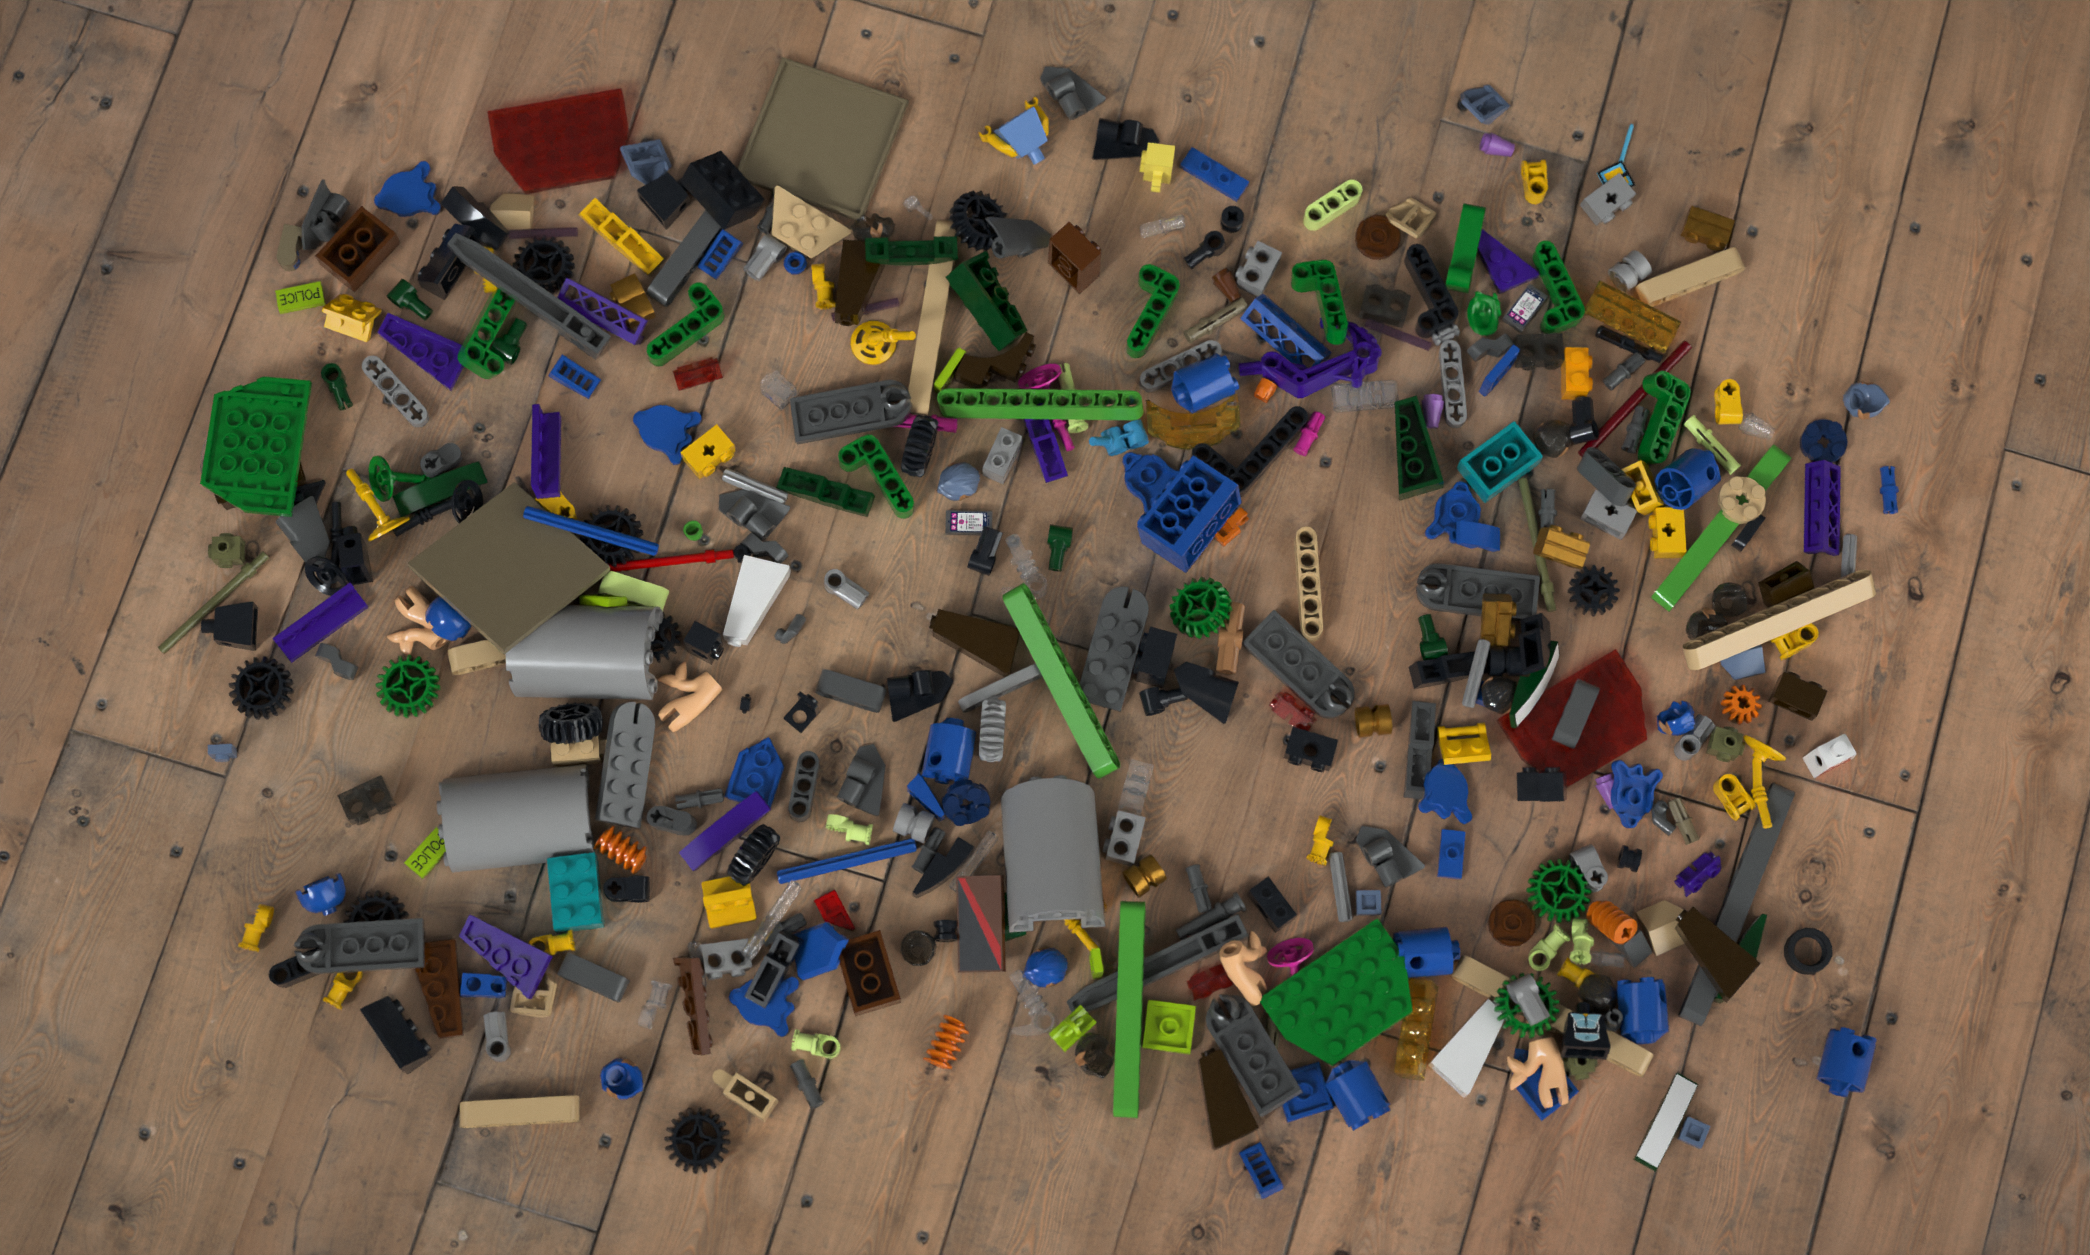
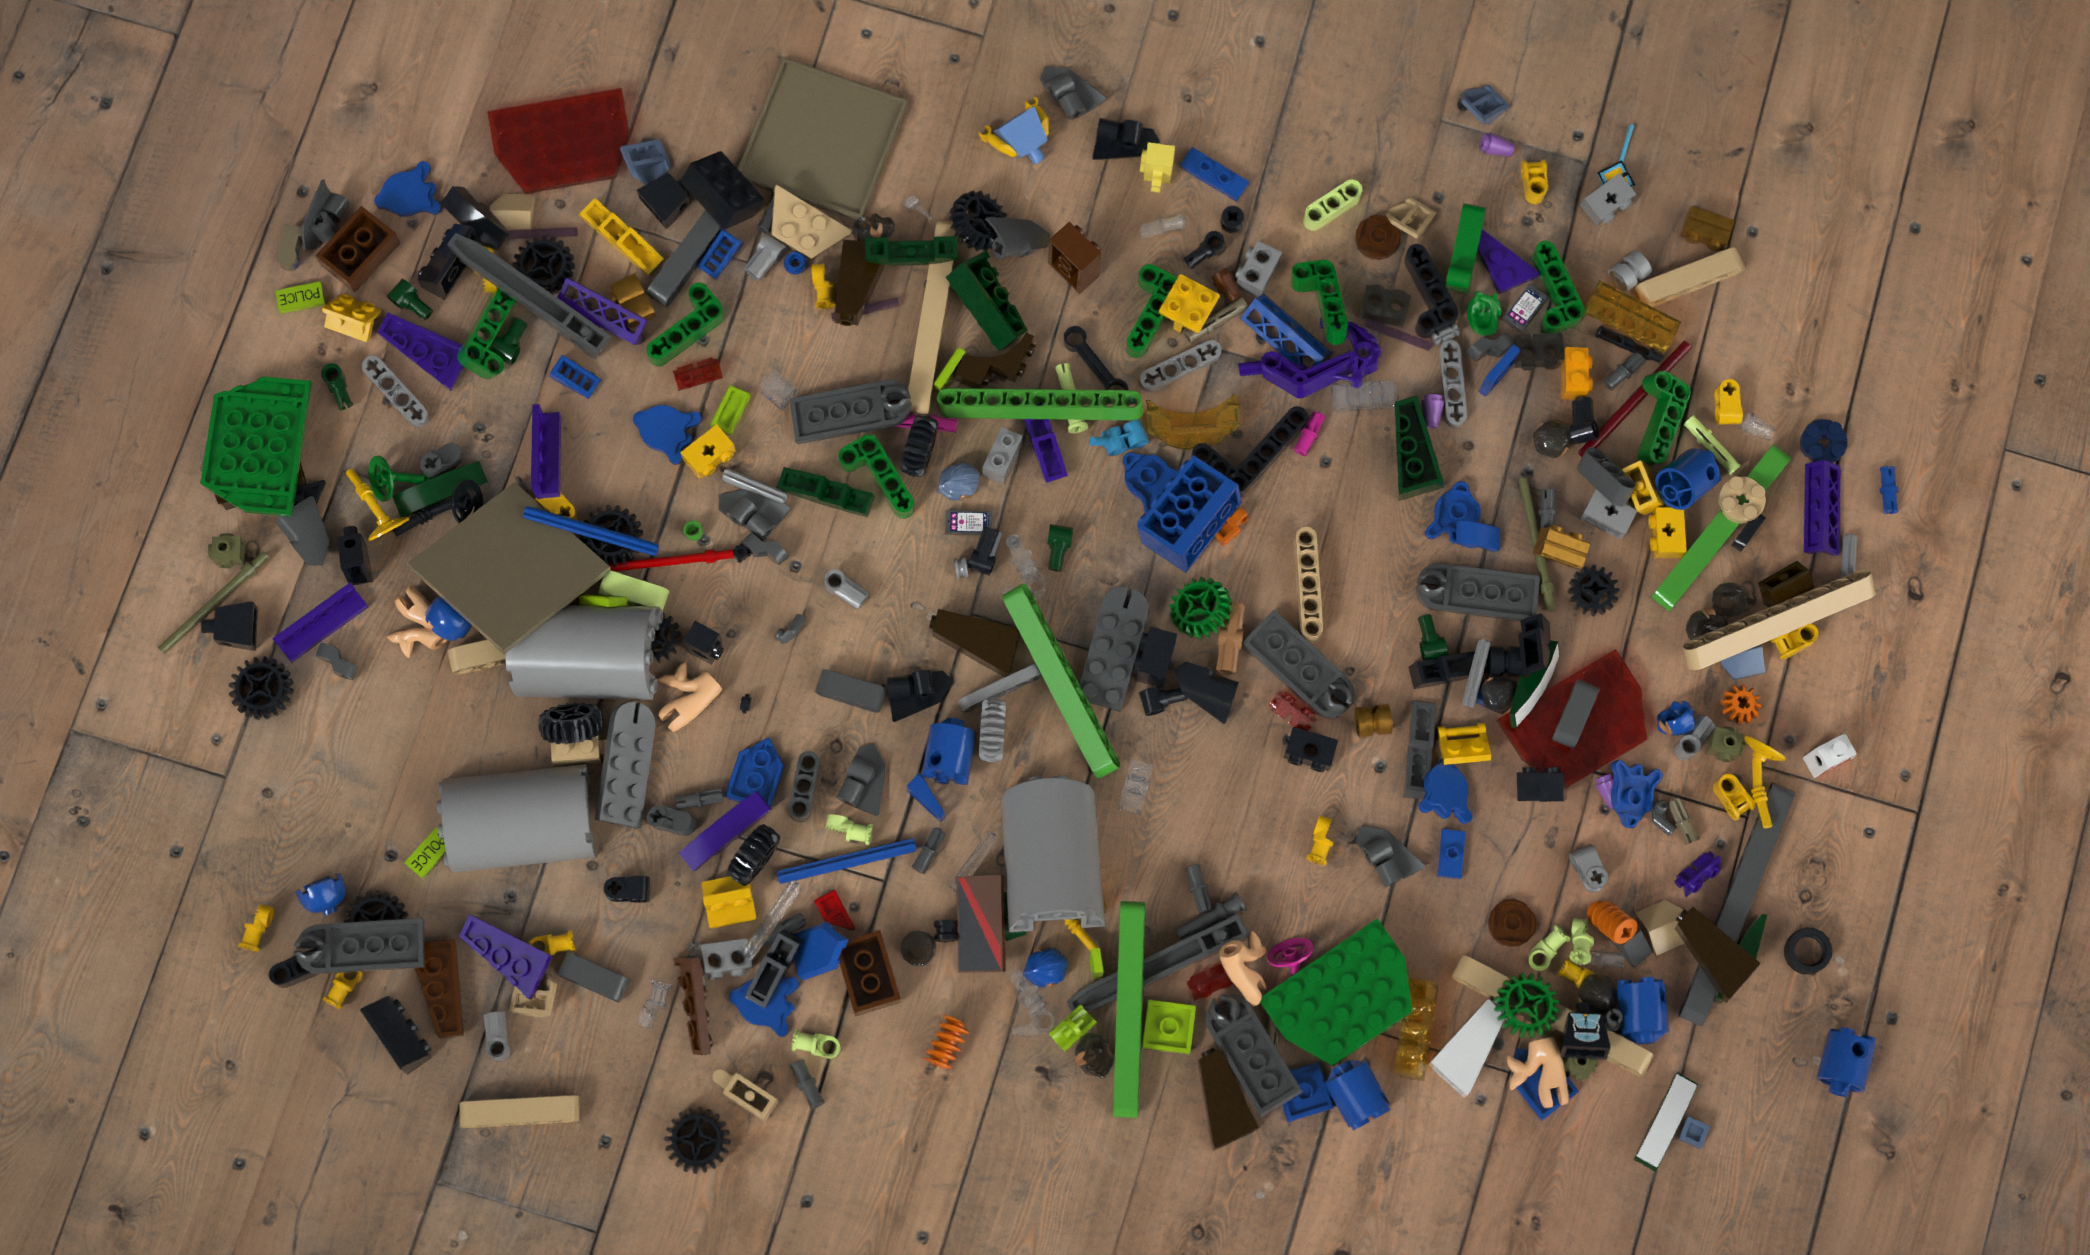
(222, 752): sand blue plate -> none
(329, 571): black dish -> none
(365, 793): clear smoke brick -> none
(416, 684): green gear -> none
(483, 986): blue leg -> none
(575, 892): teal brick -> none
(621, 850): orange piece -> none
(621, 1079): blue hair -> none
(731, 409): none -> lime tile
(753, 596): white slope -> none
(806, 704): black bracket -> none
(876, 341): yellow dish -> none
(913, 823): light grey wheel -> none
(943, 867): black slope -> none
(961, 568): none -> light grey bush
(969, 813): dark blue plate -> none
(1039, 377): dark pink dish -> none
(1092, 359): none -> black piece
(1128, 839): light grey brick -> none
(1145, 875): pearl gold wheel -> none
(1188, 304): none -> yellow bracket
(1203, 383): blue cylinder -> none
(1265, 390): orange hose -> none
(1271, 904): black brick -> none
(1271, 1188): blue slope -> none
(1340, 886): light grey axle -> none
(1368, 902): sand blue plate -> none
(1427, 951): blue cylinder -> none
(1496, 619): pearl gold brick -> none
(1499, 462): teal brick -> none
(1525, 993): light grey piece -> none
(1551, 909): green gear -> none
(1629, 858): black wheel -> none
(1635, 429): dark grey pin -> none
(1798, 695): dark brown brick -> none
(1865, 400): sand blue hair -> none

